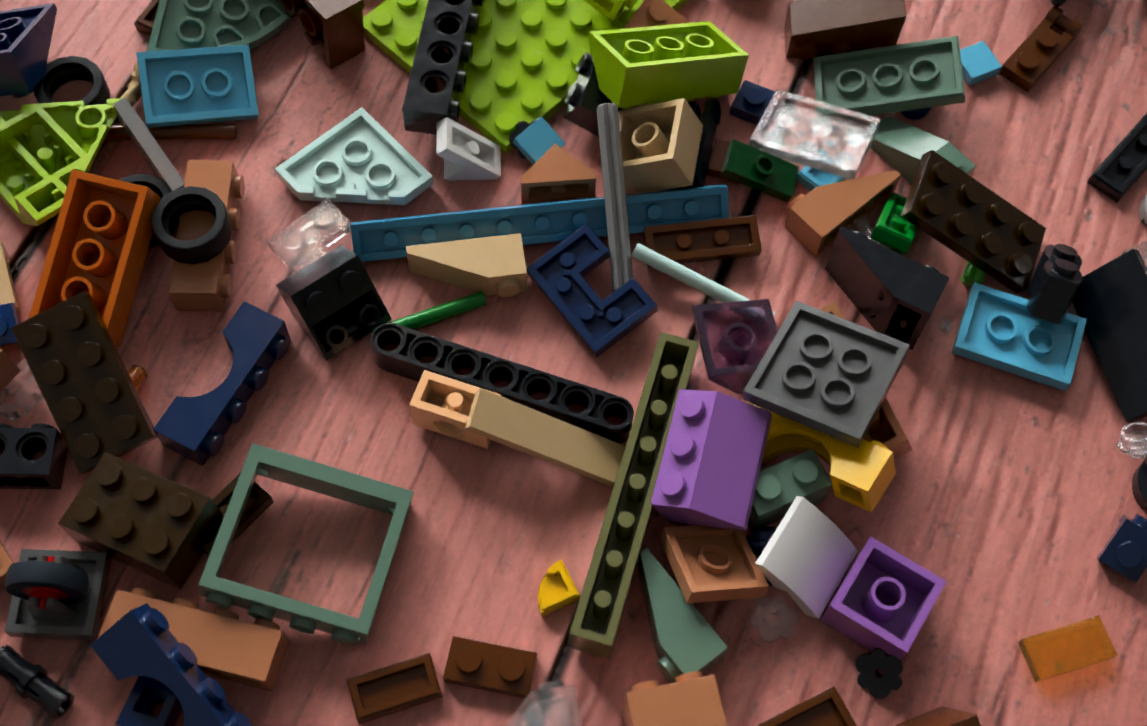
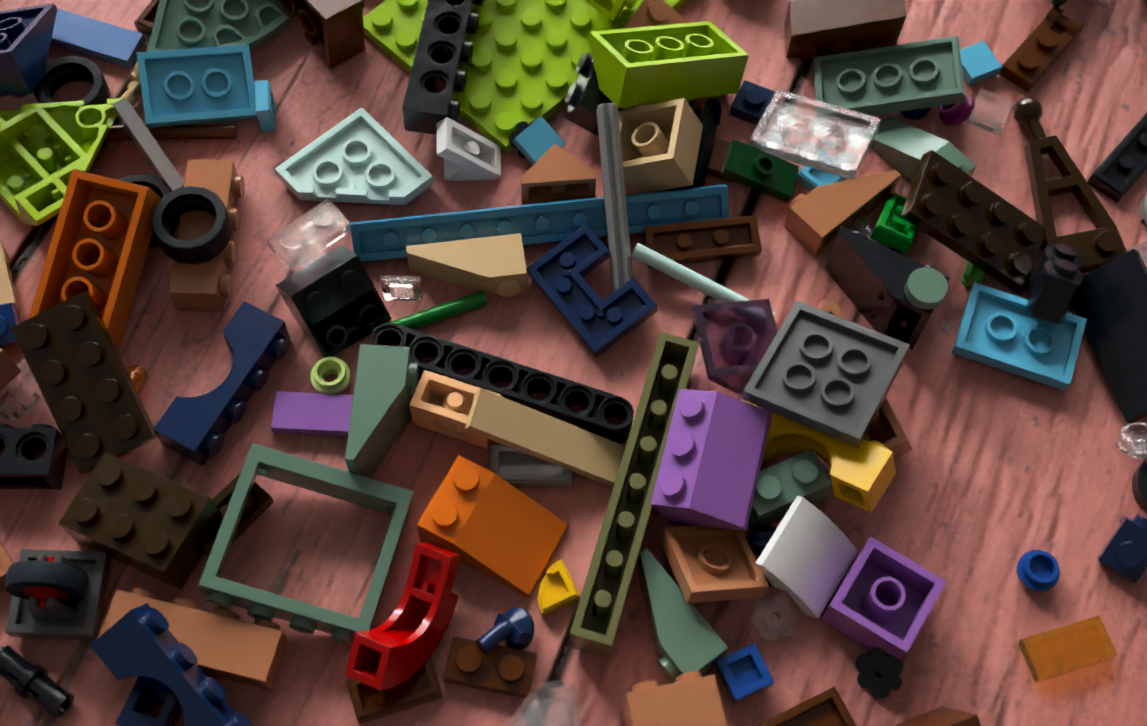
(96, 38): none -> medium blue tile
(265, 106): none -> medium azure tile
(311, 414): none -> medium lavender tile
(329, 366): none -> yellowish green plate
(379, 405): none -> sand green slope
(402, 287): none -> clear slope
(415, 628): none -> red arch
(491, 526): none -> orange slope
(512, 628): none -> dark blue plate
(526, 470): none -> light grey tile
(744, 673): none -> blue plate
(926, 288): none -> sand green tile
(958, 112): none -> magenta plate
(990, 111): none -> clear tile
(1038, 570): none -> blue plate
(1093, 246): none -> dark brown plate

